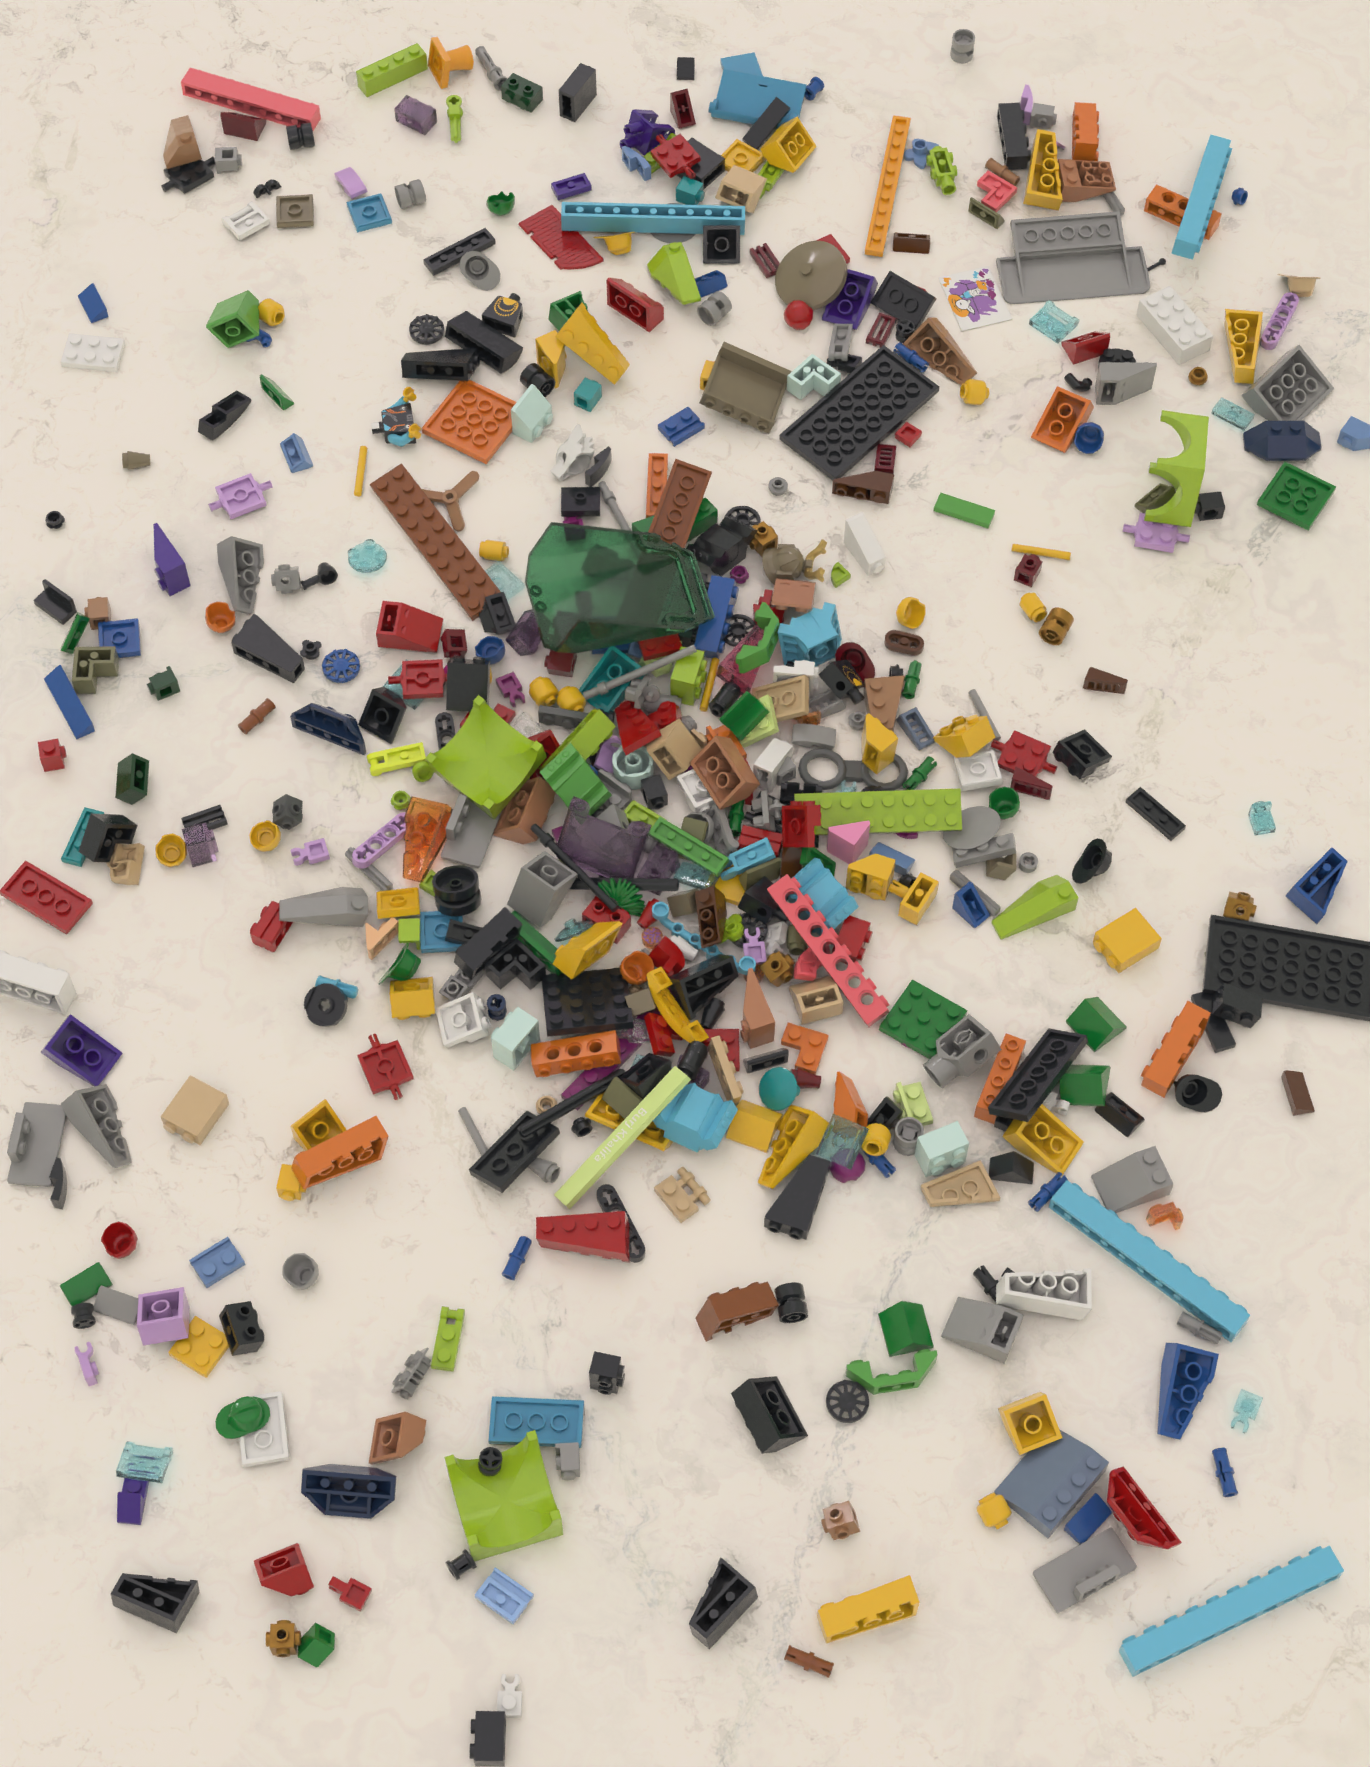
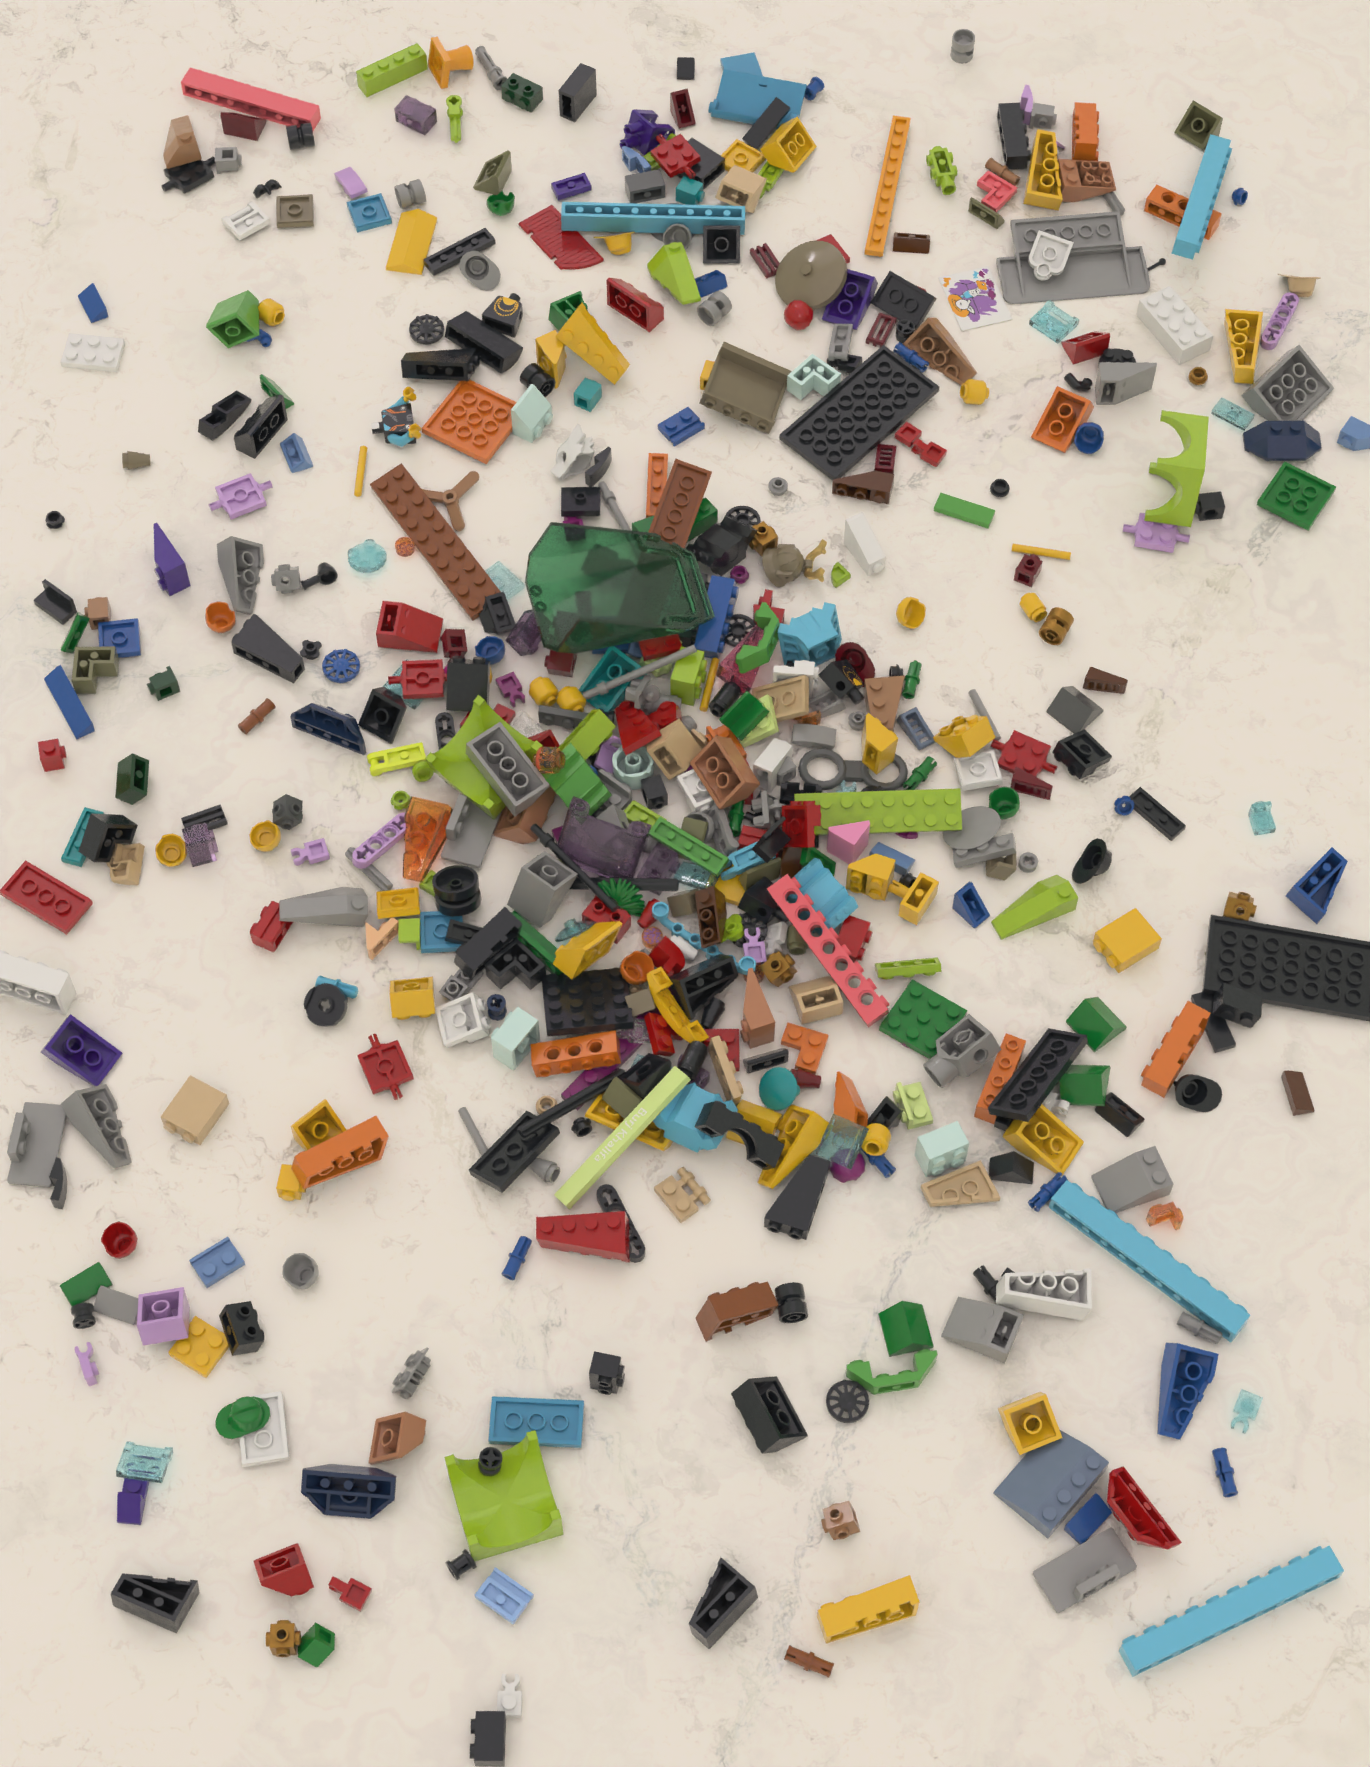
(261, 426): none -> black slope
(404, 546): none -> clear orange tile
(404, 966): green piece -> none
(411, 242): none -> yellow slope
(447, 1339): lime plate -> none
(493, 550): yellow brick -> none
(494, 174): none -> olive slope
(506, 768): none -> light grey slope
(549, 760): none -> clear orange head
(568, 1460): light grey brick -> none
(645, 186): none -> dark grey brick
(677, 233): none -> light grey hair
(761, 1147): none -> black arch
(772, 842): none -> black panel
(793, 594): nougat slope -> none
(807, 965): coral tile -> none
(904, 642): reddish brown plate -> none
(906, 1135): light grey wheel -> none
(908, 968): none -> lime plate
(919, 152): medium blue animal -> none
(930, 453): none -> red plate
(960, 880): light grey axle -> none
(994, 1510): yellow head -> none
(999, 488): none -> black plate
(1049, 255): none -> white plate
(1073, 709): none -> dark grey slope
(1124, 810): none -> blue plate
(1155, 498): olive slope -> none
(1198, 125): none -> olive slope

